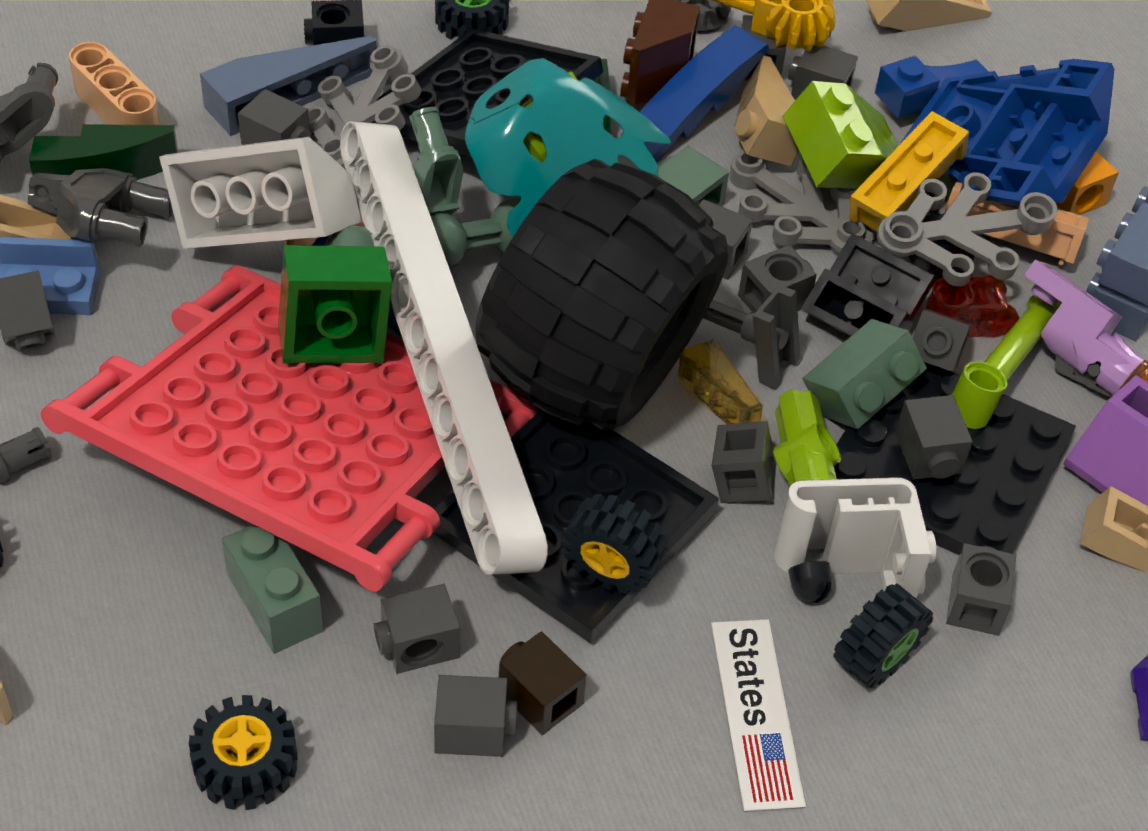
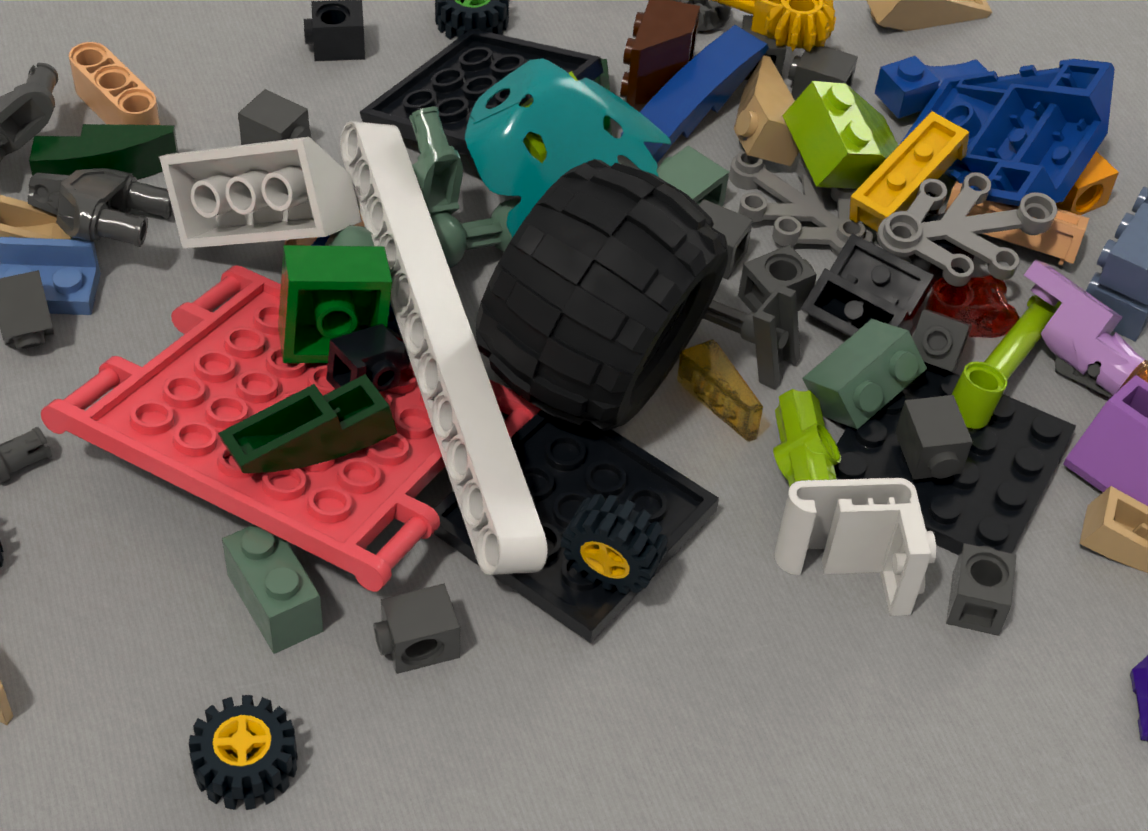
(287, 73): sand blue slope -> none
(310, 428): none -> dark green slope
(367, 352): none -> black brick
(387, 68): light grey plant -> none
(472, 715): dark grey brick -> none
(542, 681): dark brown brick -> none
(743, 462): dark grey brick -> none
(757, 716): white sticker -> none
(811, 581): black hinge -> none
(883, 635): black wheel -> none

